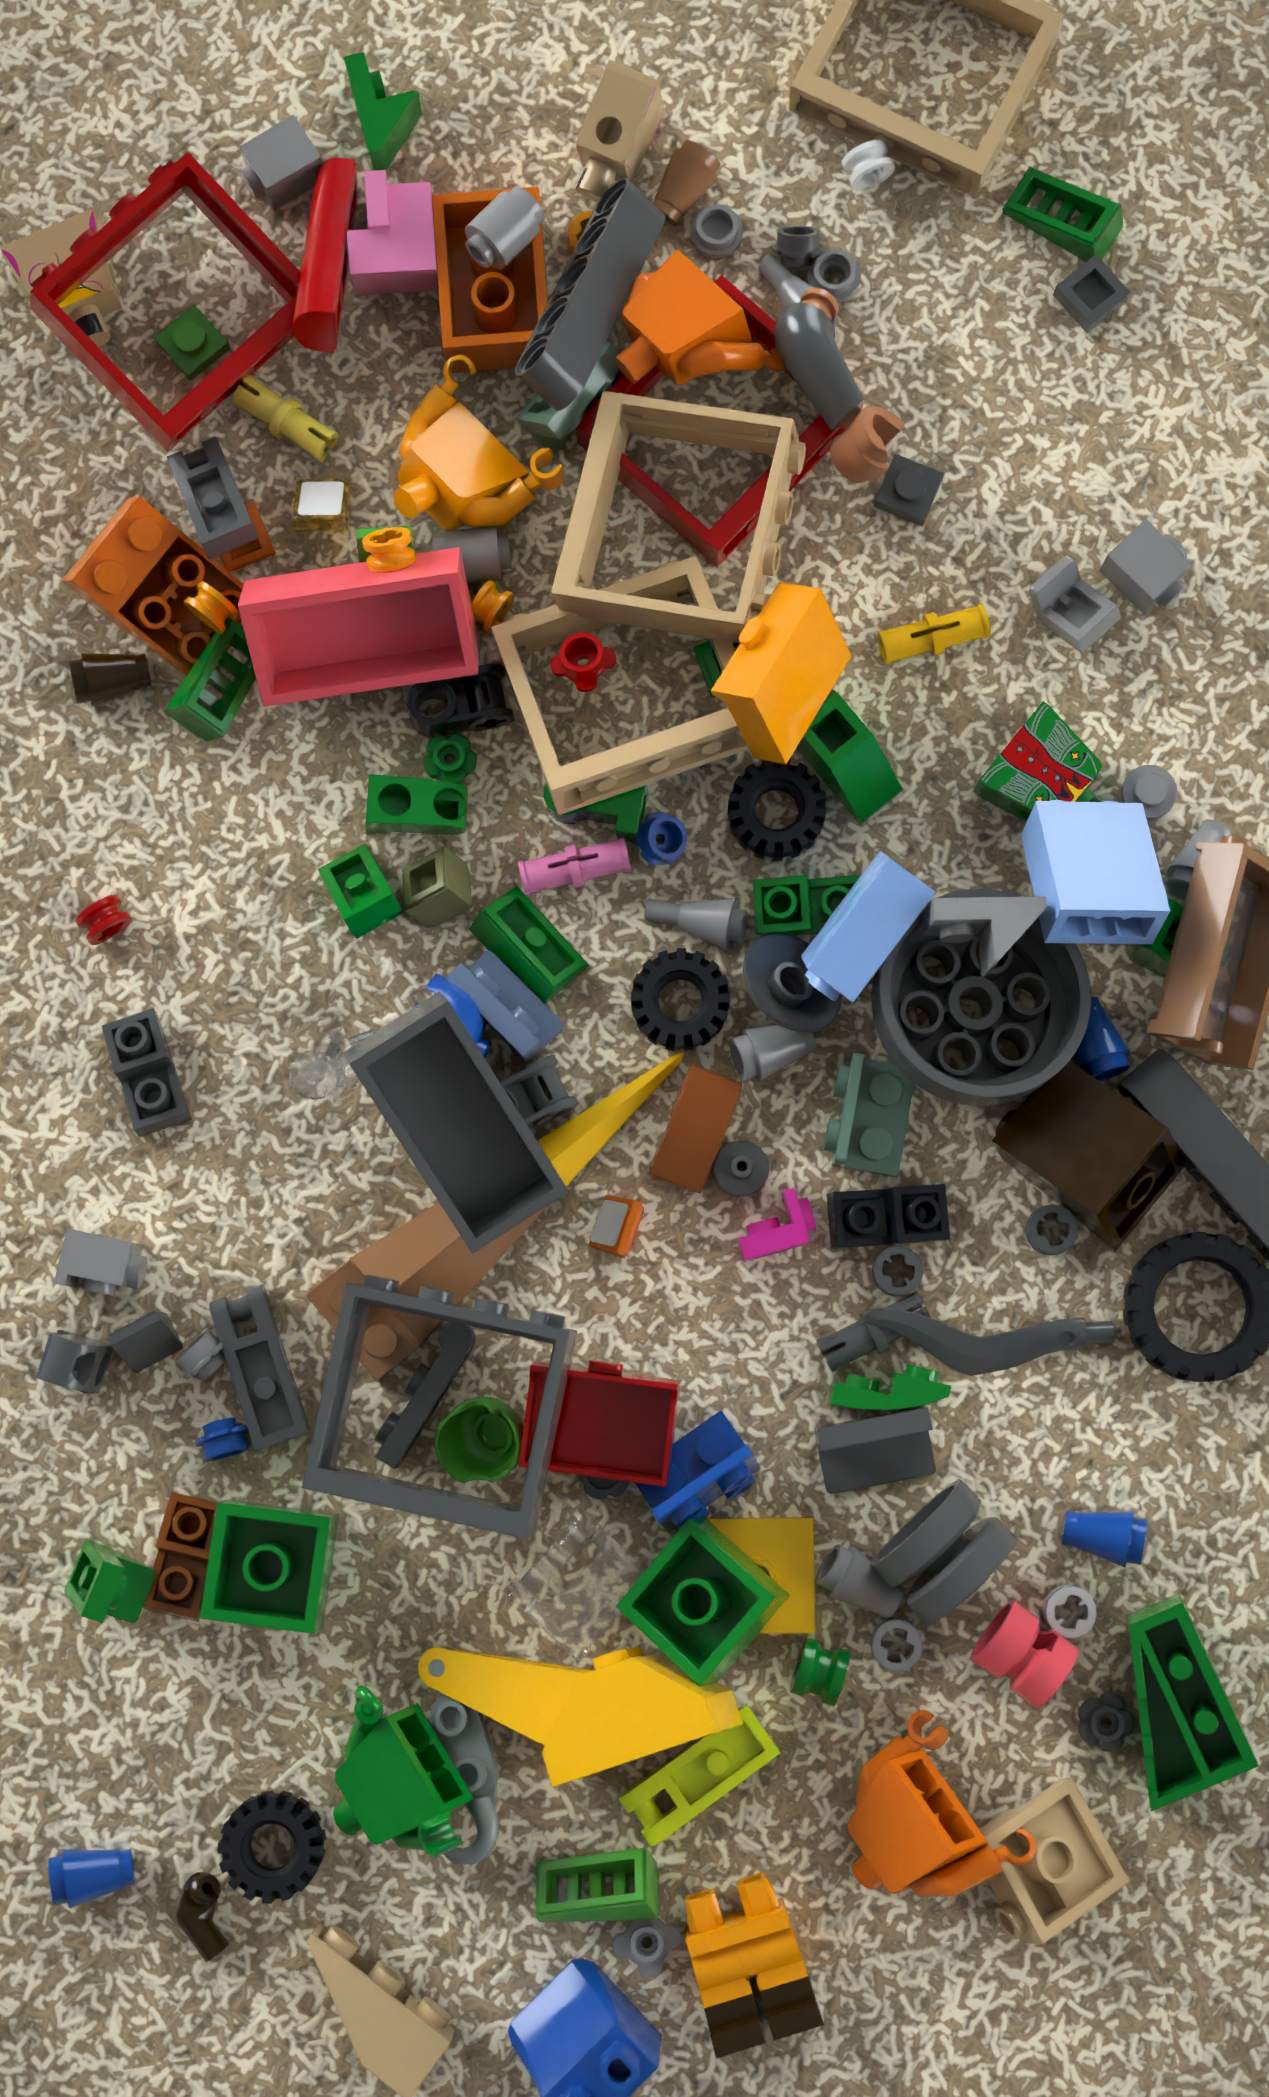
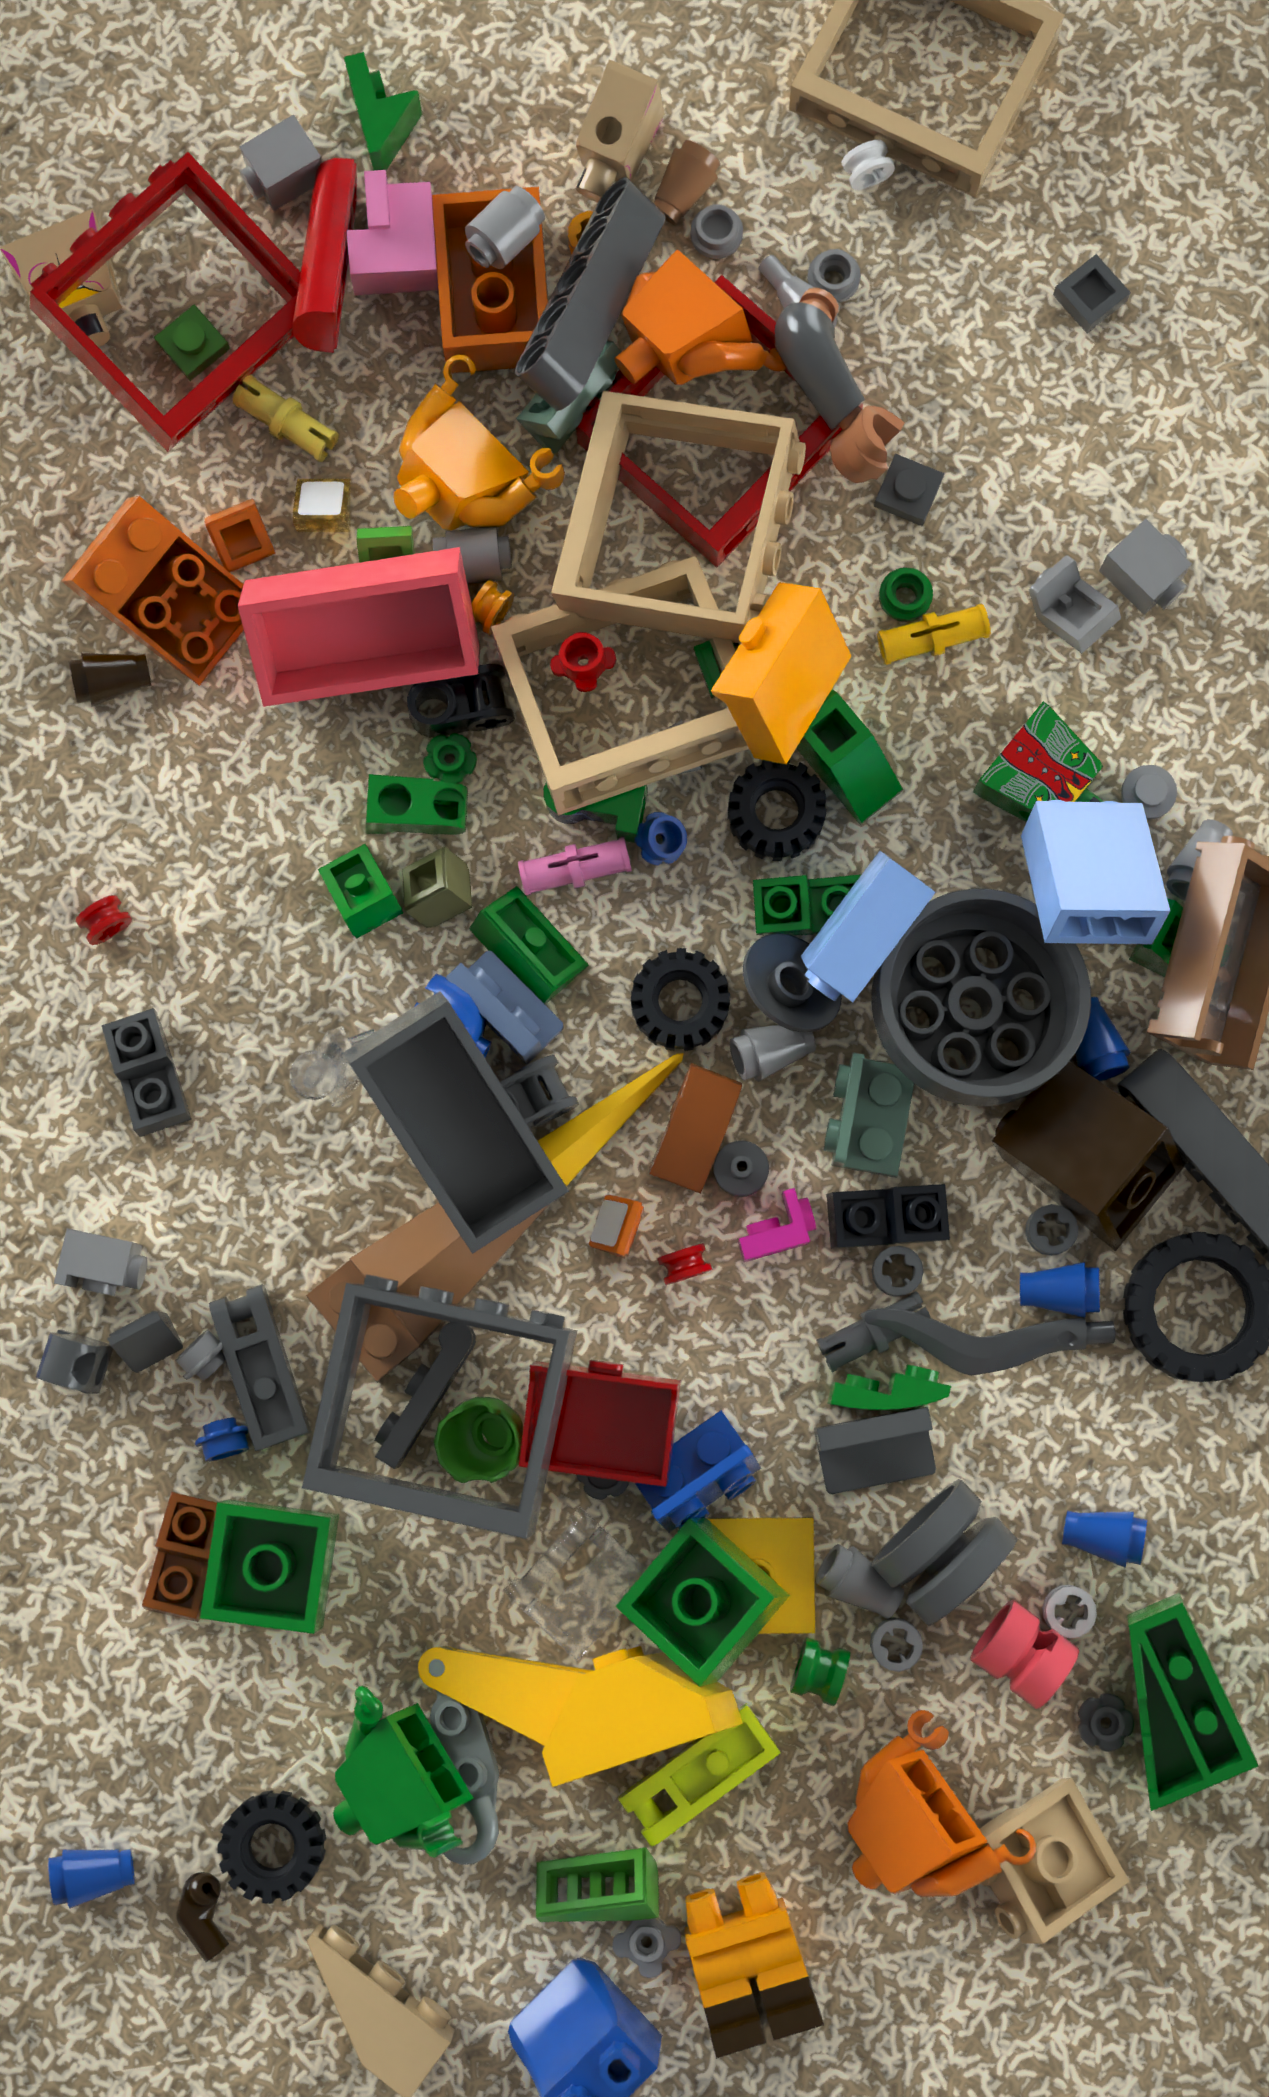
(108, 1584): green slope -> none
(211, 607): light orange bush -> none
(212, 498): dark grey plate -> none
(222, 711): green slope -> none
(389, 549): light orange bush -> none
(684, 1264): none -> red bush
(710, 920): light grey cone -> none
(797, 245): dark grey plate -> none
(911, 579): none -> green plate
(994, 919): light grey slope -> none
(1062, 1289): none -> blue cone
(1070, 238): green slope -> none

